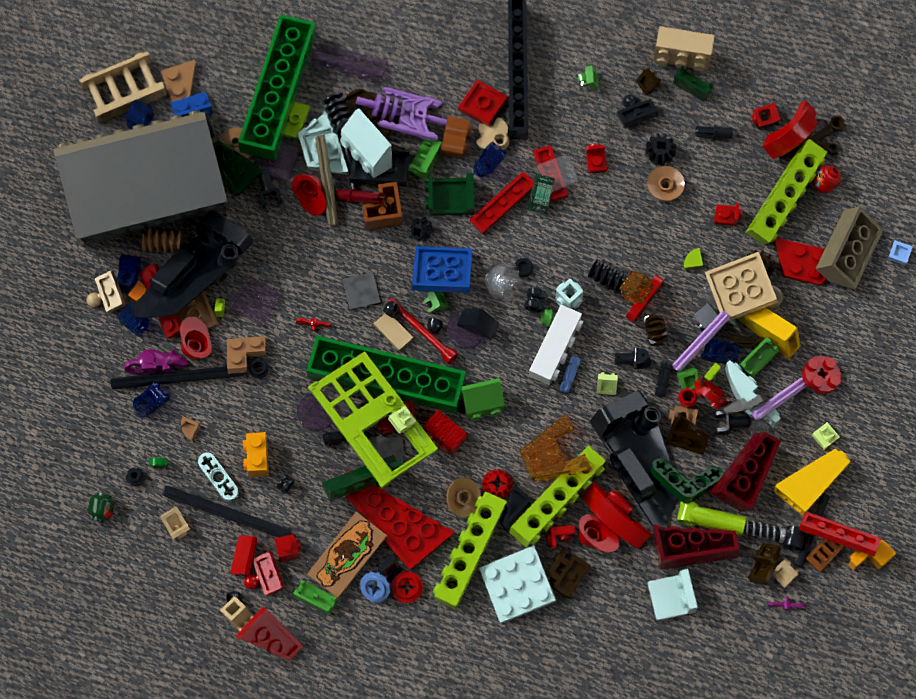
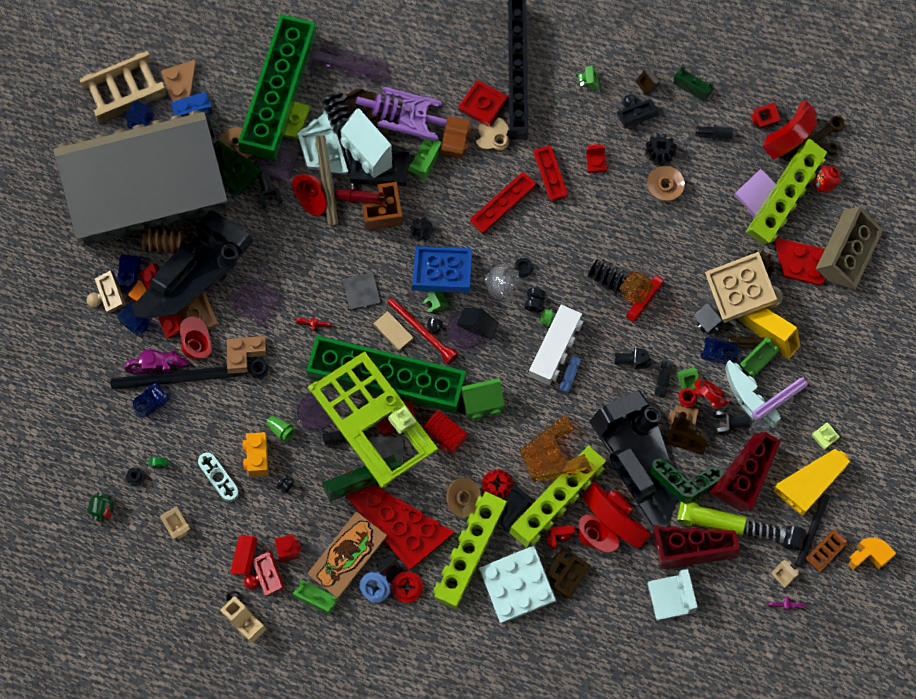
(189, 428): medium nougat tile -> none
(219, 307): lime tile -> none
(225, 512): black axle -> none
(270, 635): red wing -> none
(281, 429): none -> bright green cone
(391, 309): black hinge -> none
(450, 195): dark green panel -> none
(490, 158): clear blue piece -> none
(541, 193): clear green tile -> none
(561, 170): clear piece -> none
(570, 289): light aqua brick -> none
(607, 384): yellowish green tile -> none
(655, 329): dark brown gear -> none
(683, 48): tan brick -> none
(693, 260): lime tile -> none
(701, 341): lavender axle -> none
(713, 372): lime tile -> none
(727, 214): red bracket -> none
(742, 405): slope -> none
(755, 192): none -> lavender slope
(766, 562): dark brown slope -> none
(826, 366): red plate -> none
(840, 534): red plate -> none
(900, 252): light blue plate -> none

